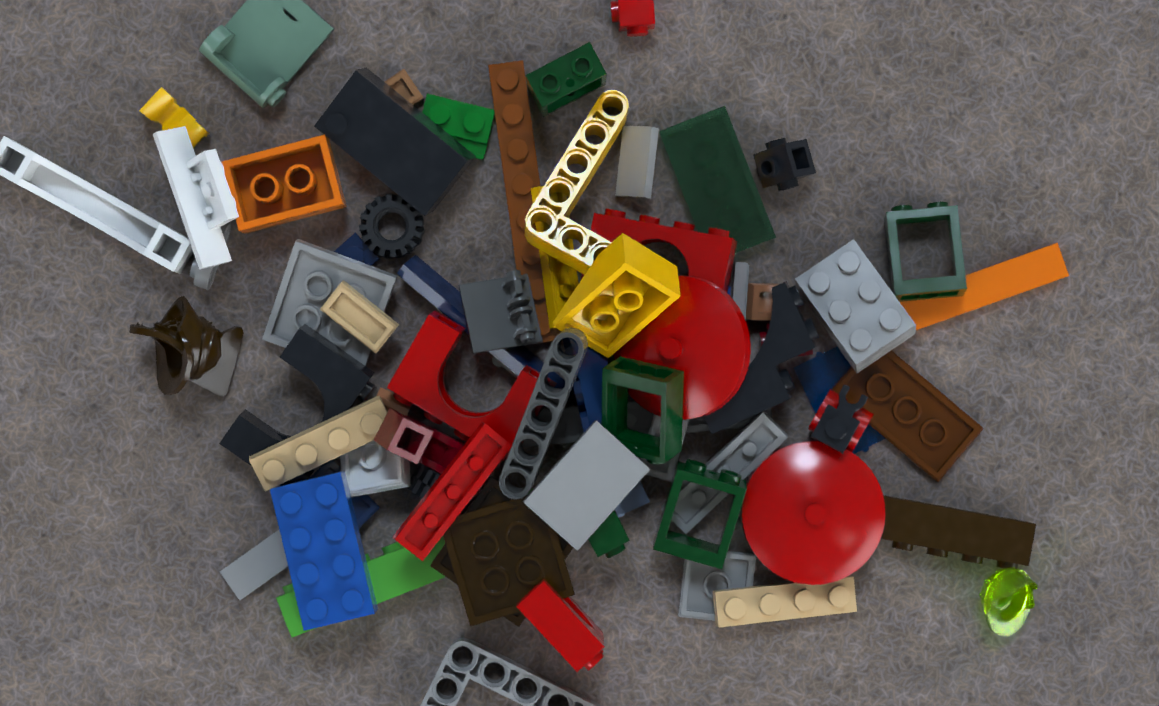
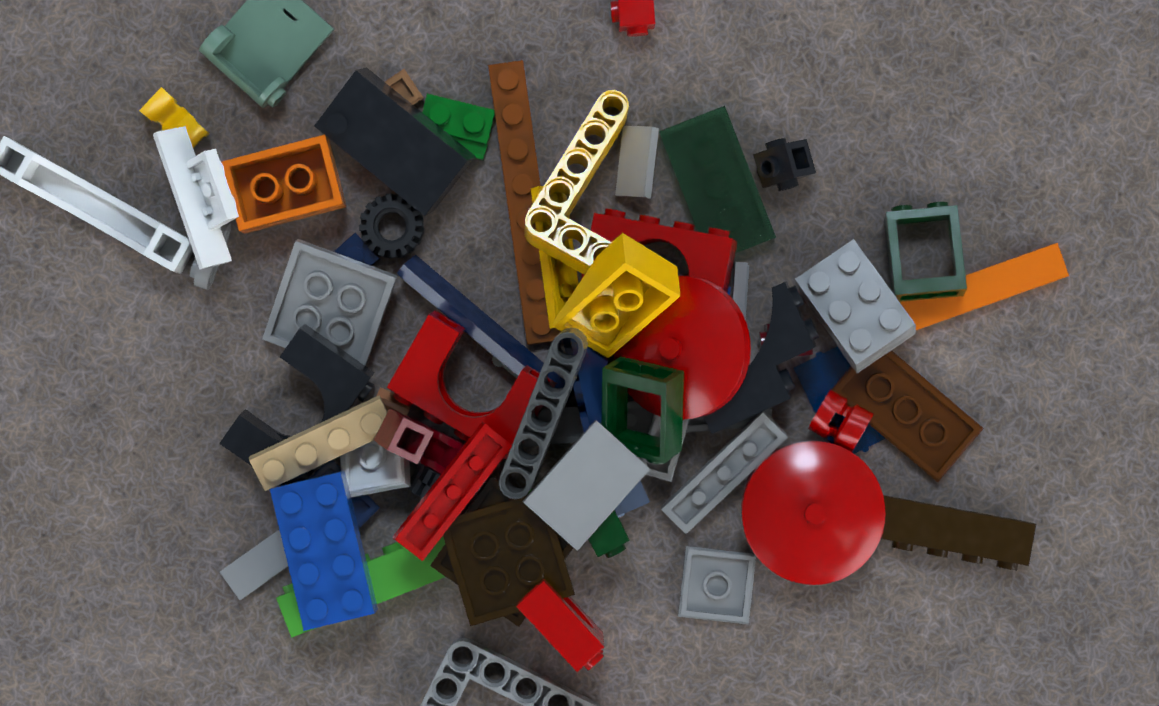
(192, 350): dark brown helmet -> none
(359, 316): tan tile -> none
(500, 313): dark grey hinge -> none
(572, 72): dark green window -> none
(690, 547): dark green window -> none
(759, 301): nougat plate -> none
(783, 602): tan plate -> none
(838, 425): black plate -> none
(1007, 600): clear neon green piece -> none

